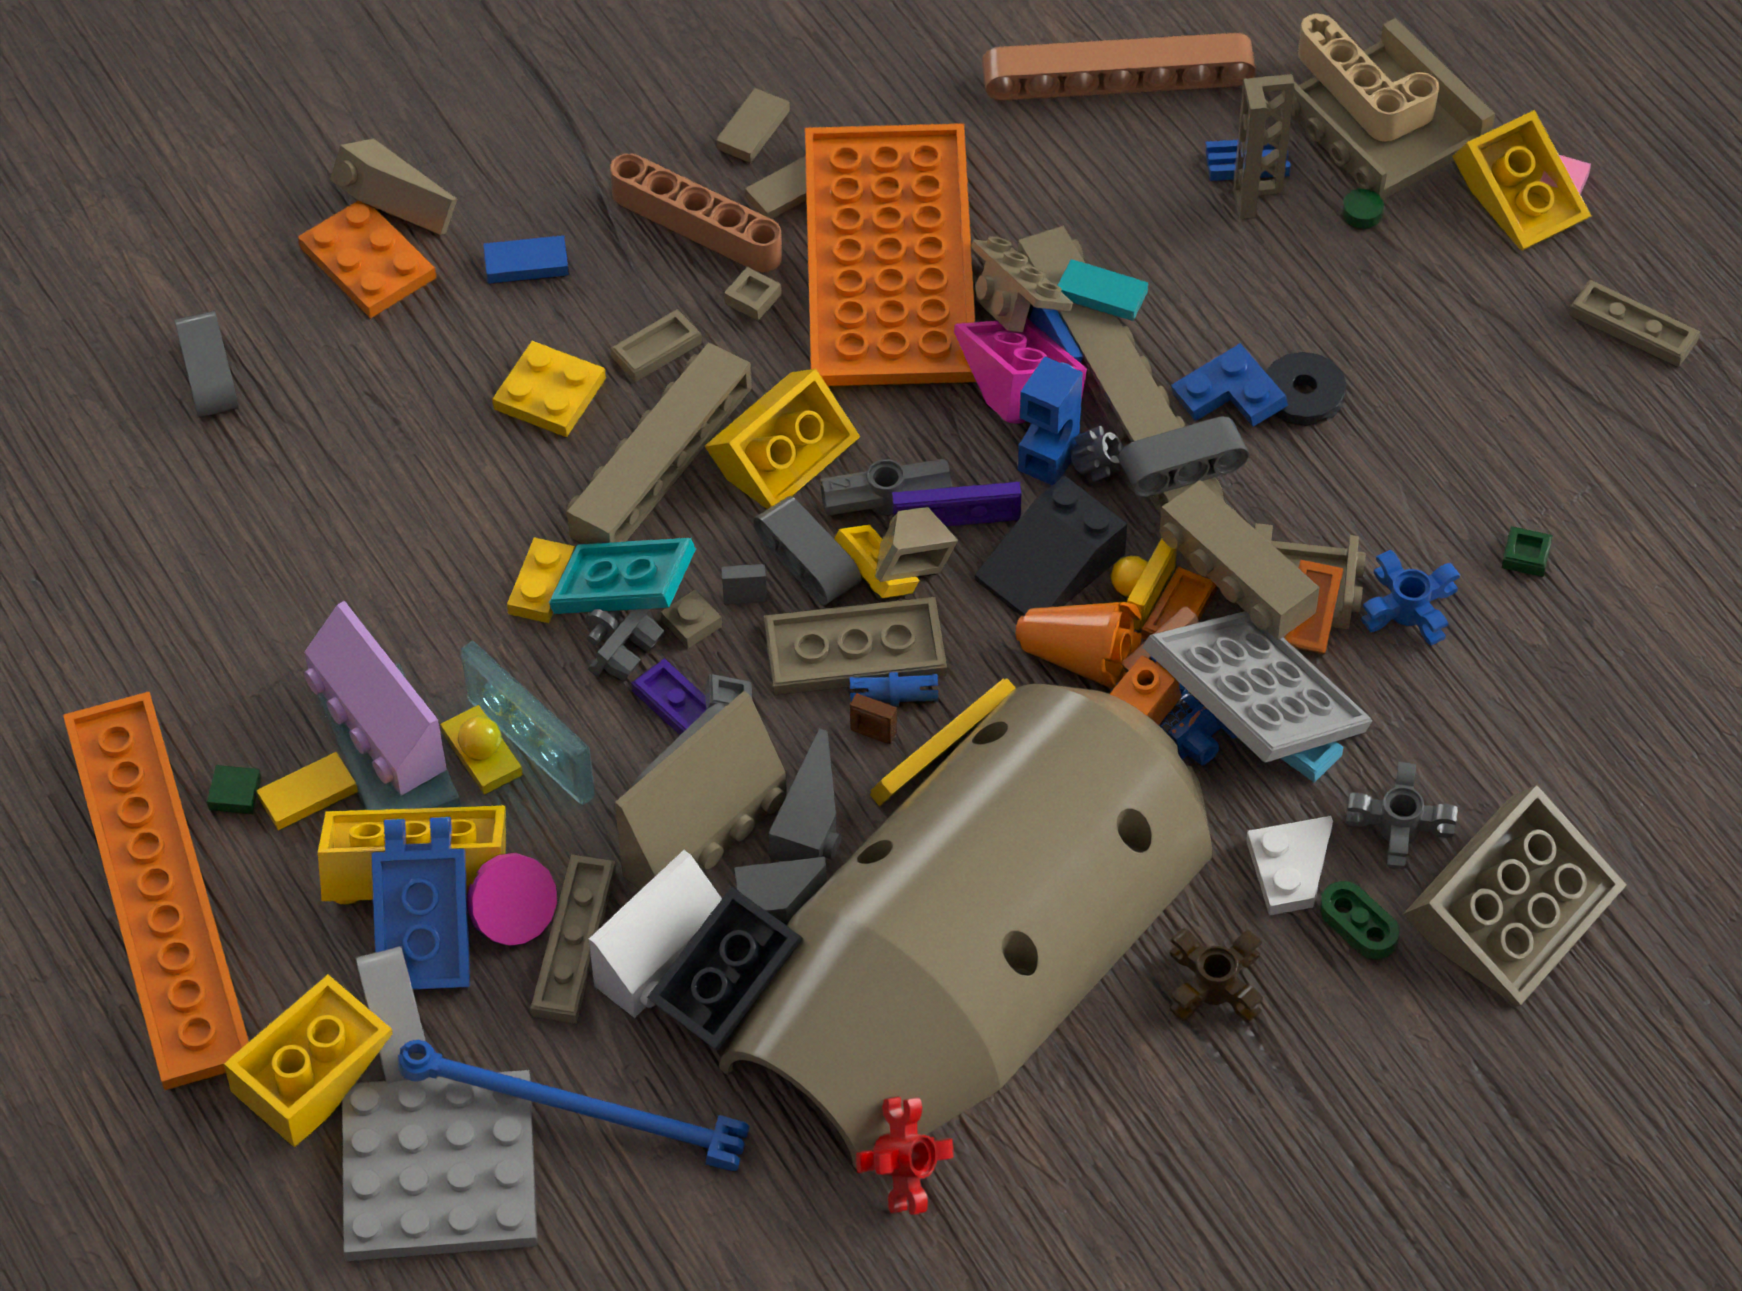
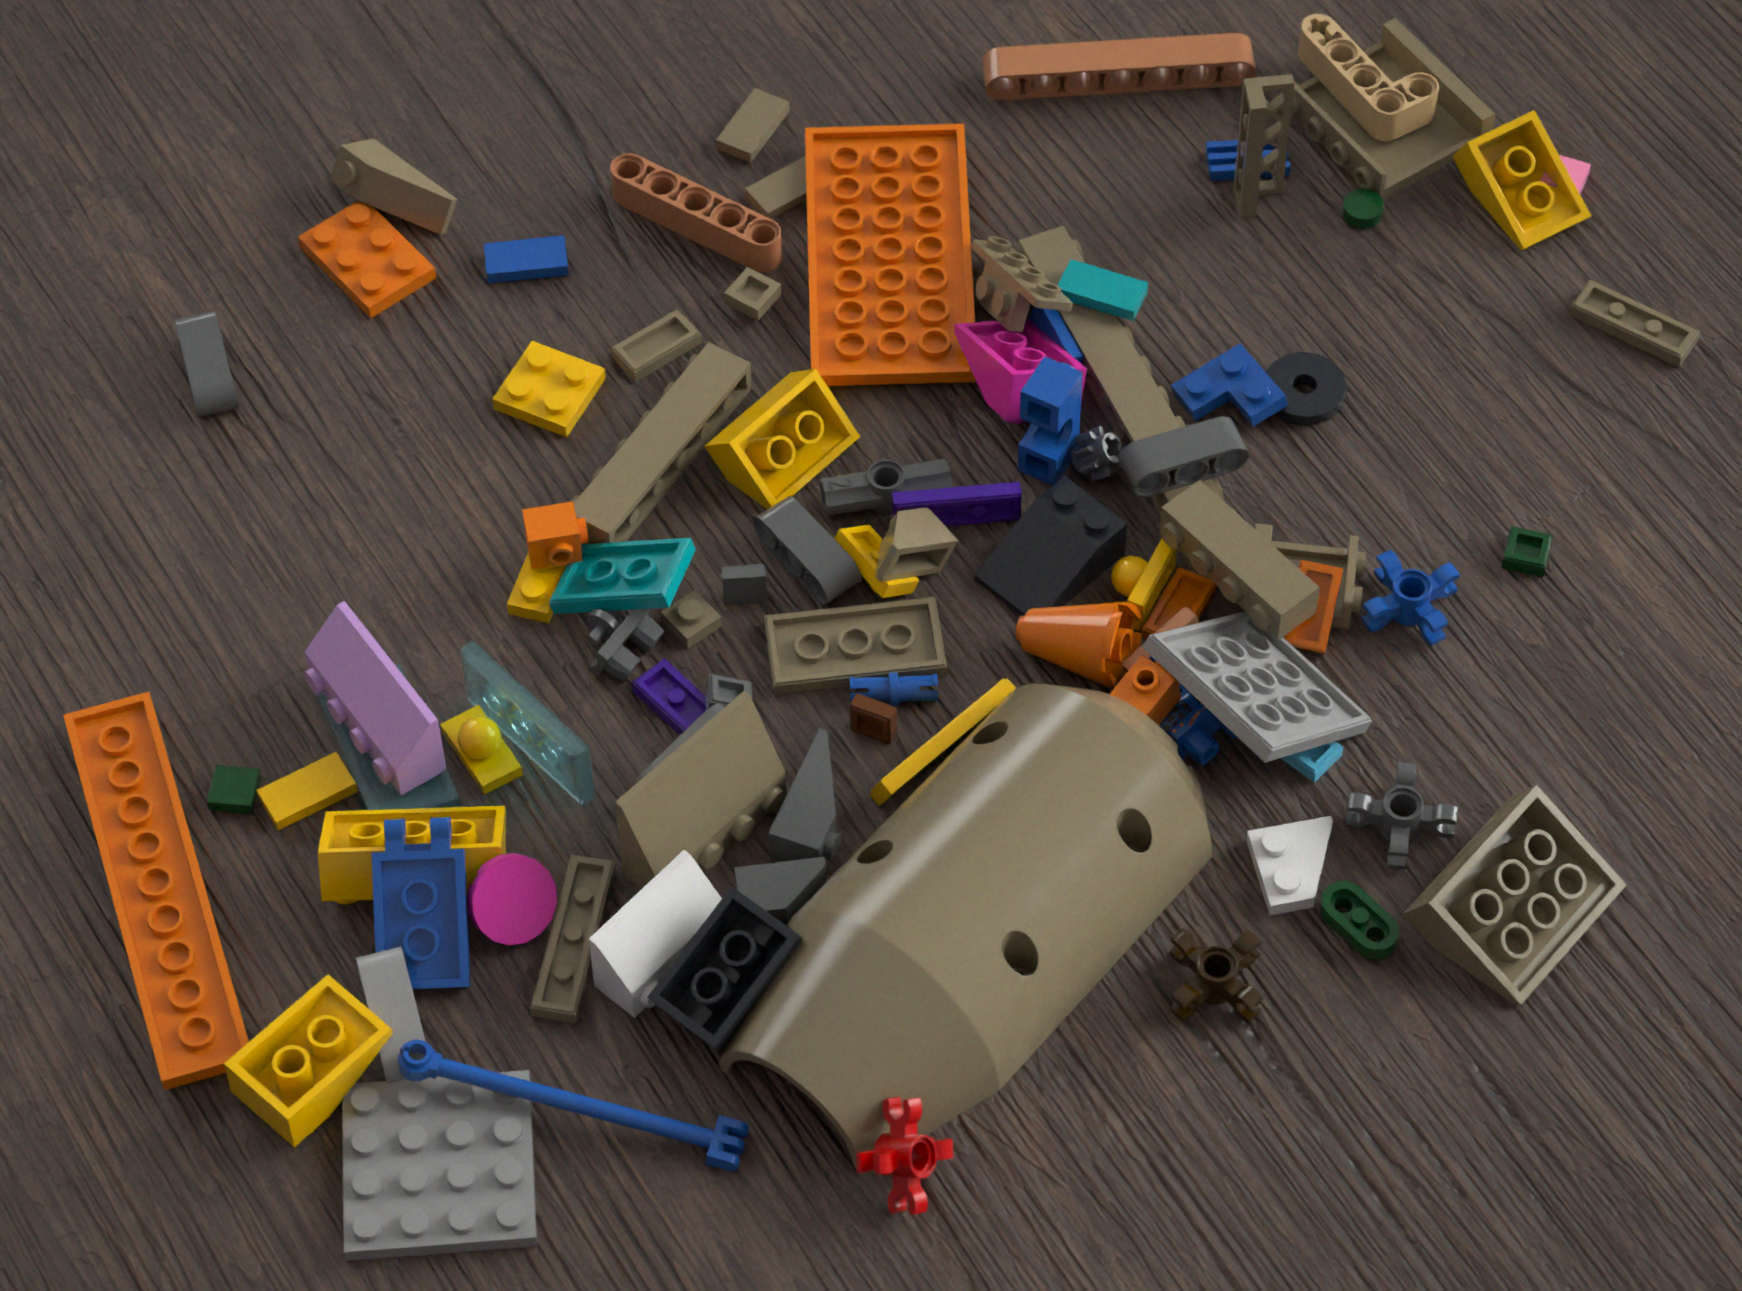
(554, 535): none -> orange brick

